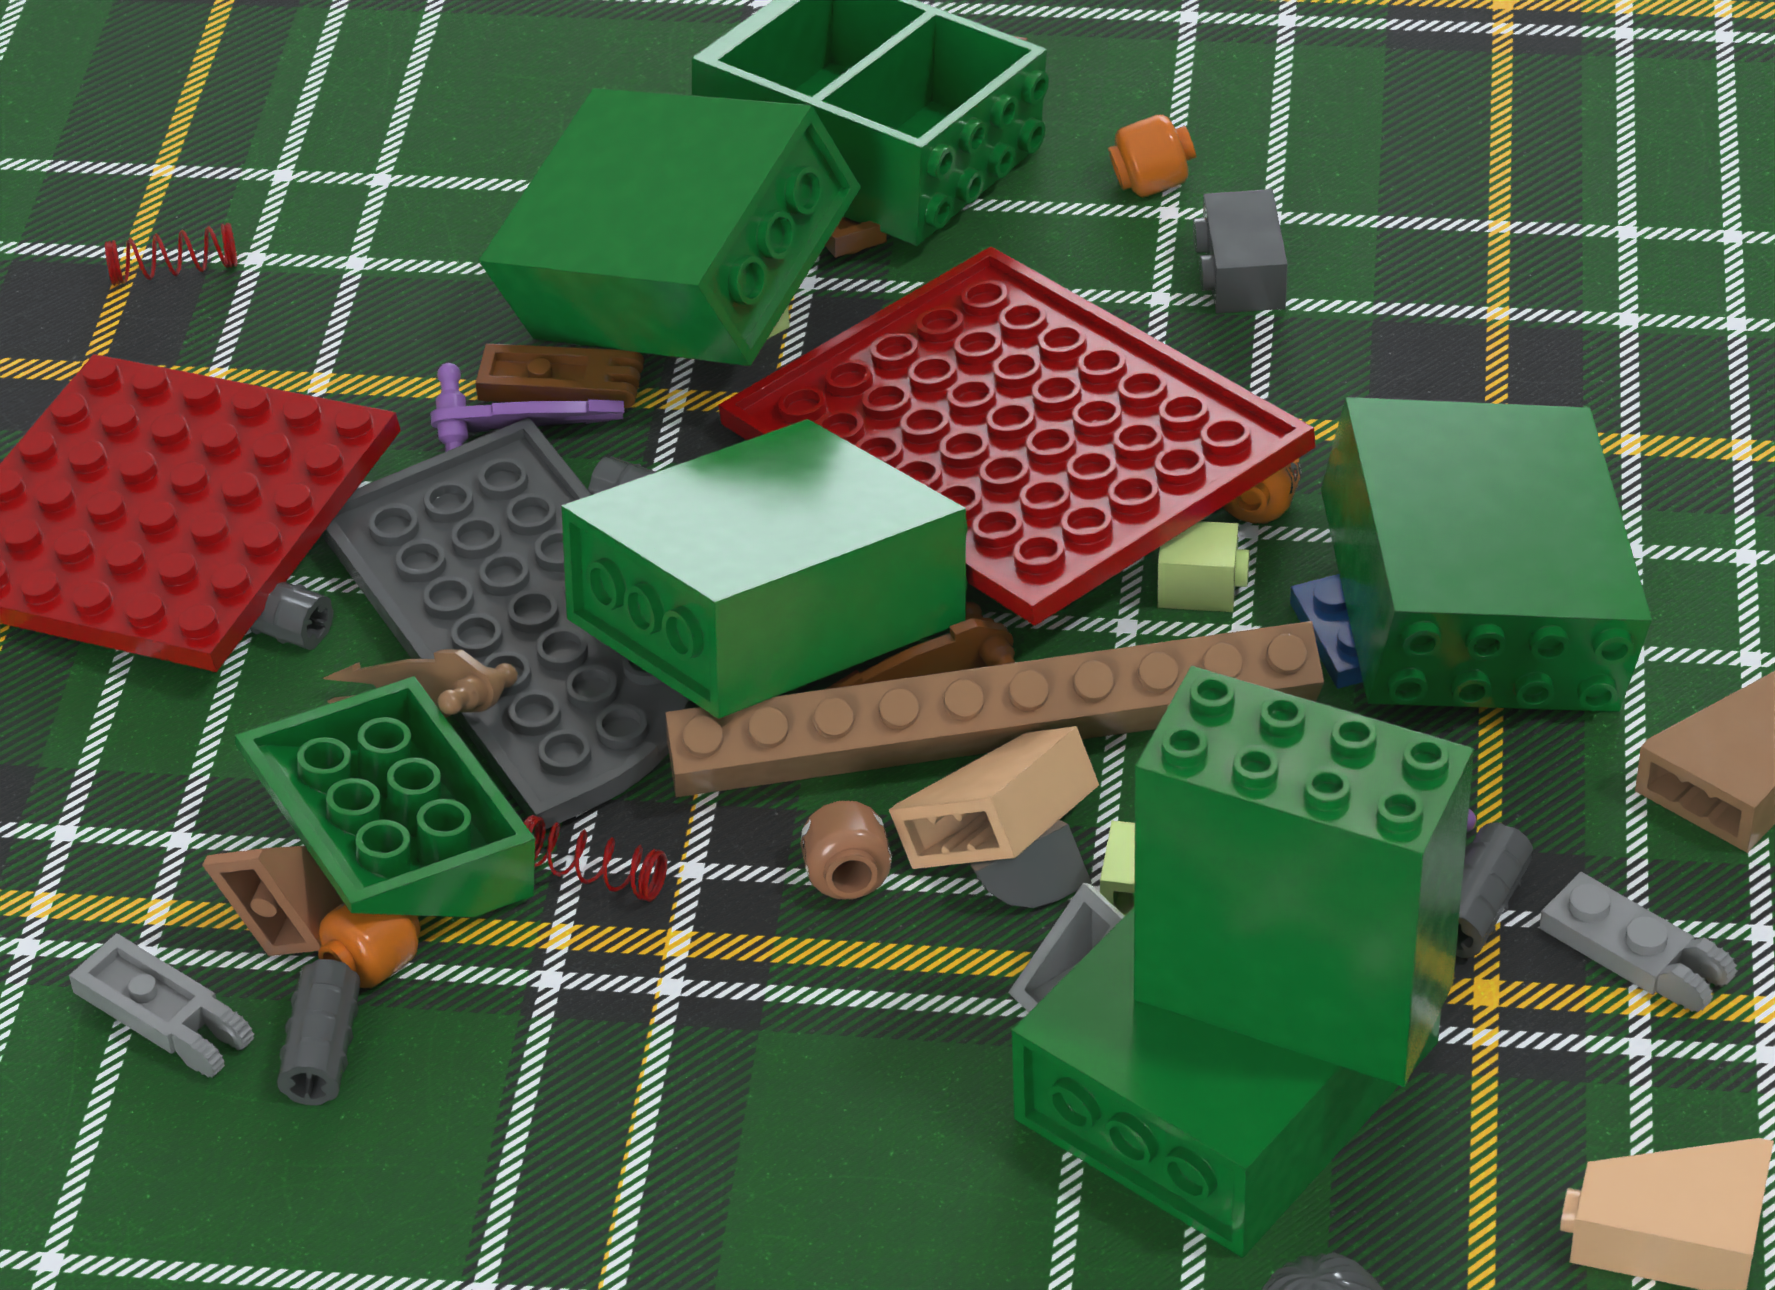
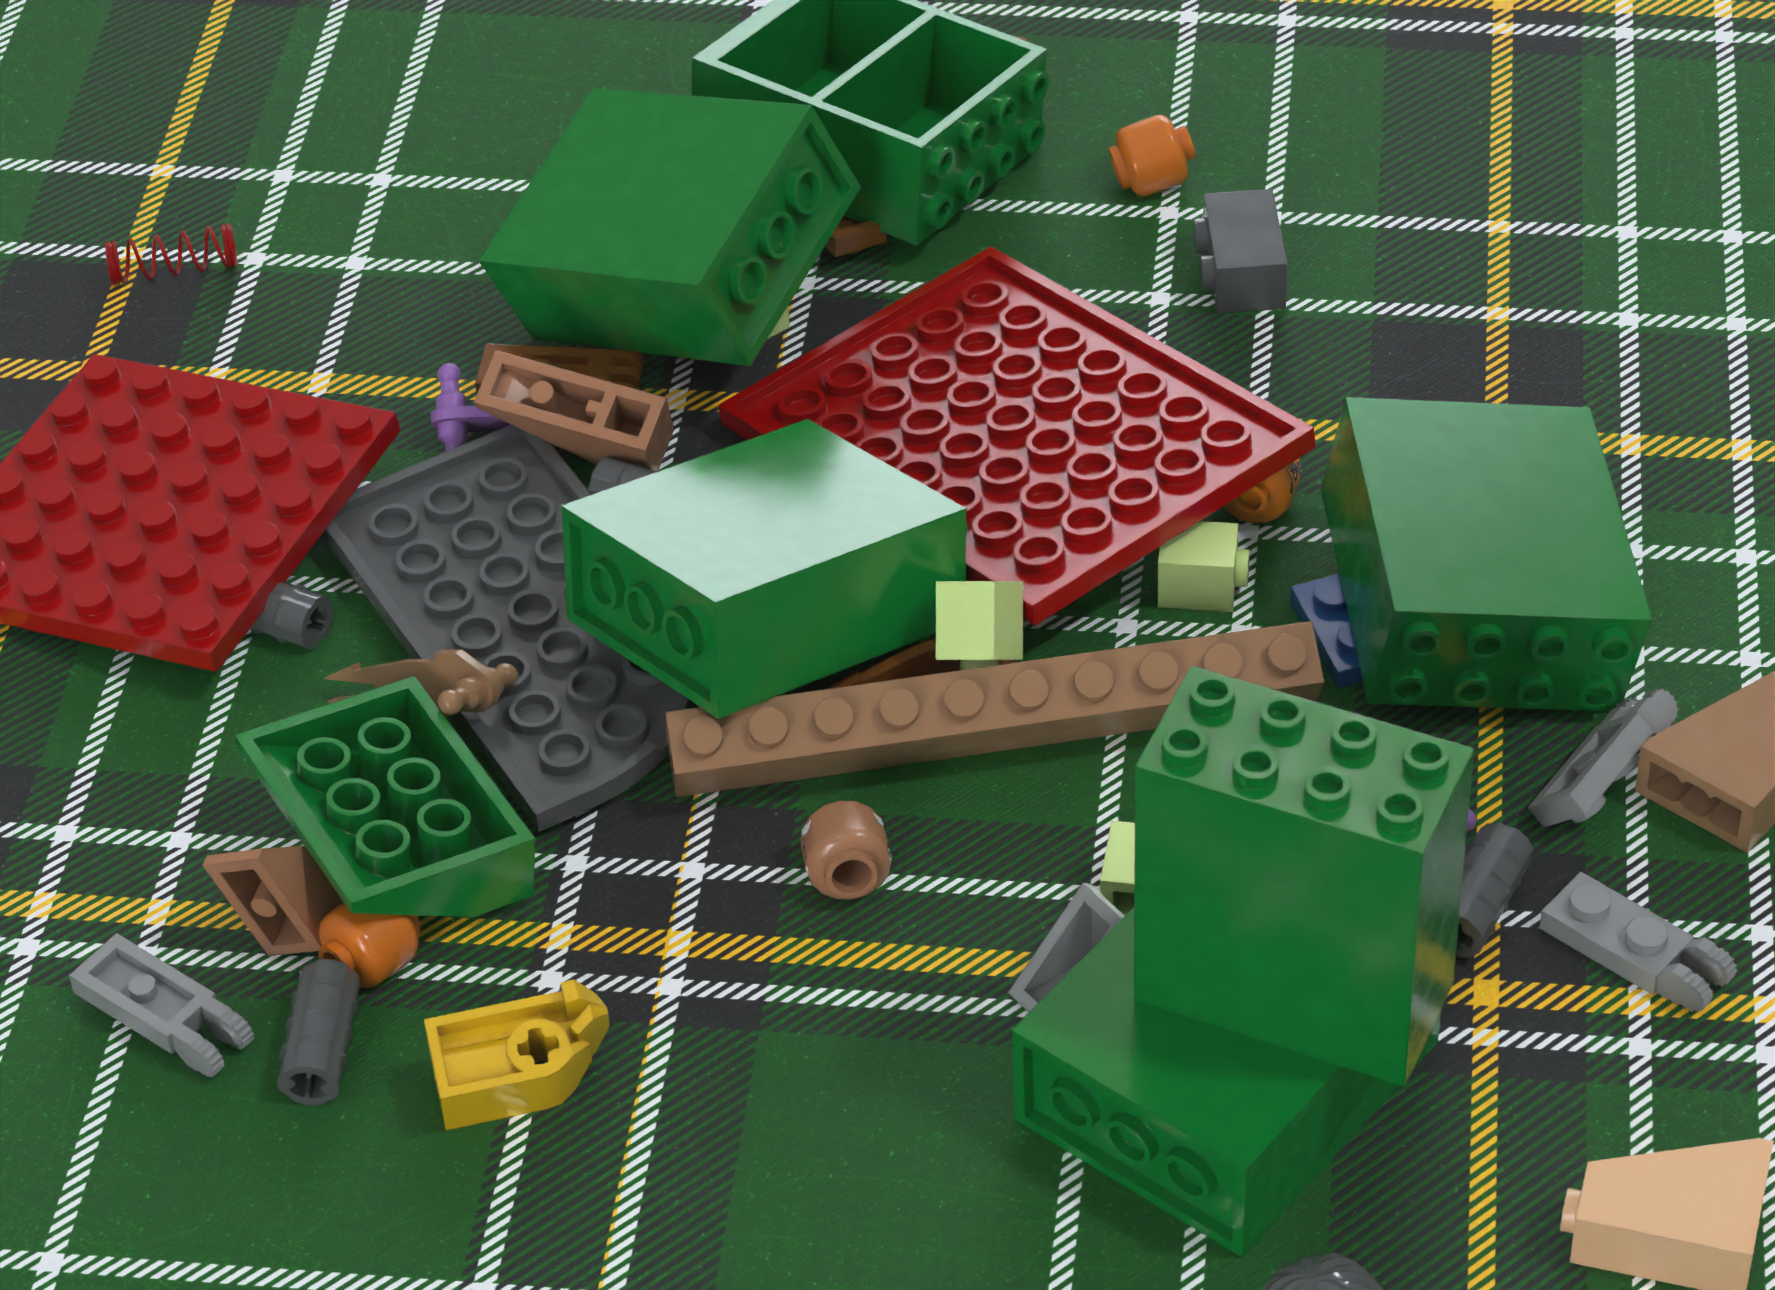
(489, 1054): none -> yellow piece
(577, 411): none -> nougat slope
(645, 893): red piece -> none
(979, 622): none -> yellowish green brick
(996, 801): light nougat slope -> none
(1040, 873): dark grey brick -> none
(1603, 758): none -> light grey hinge

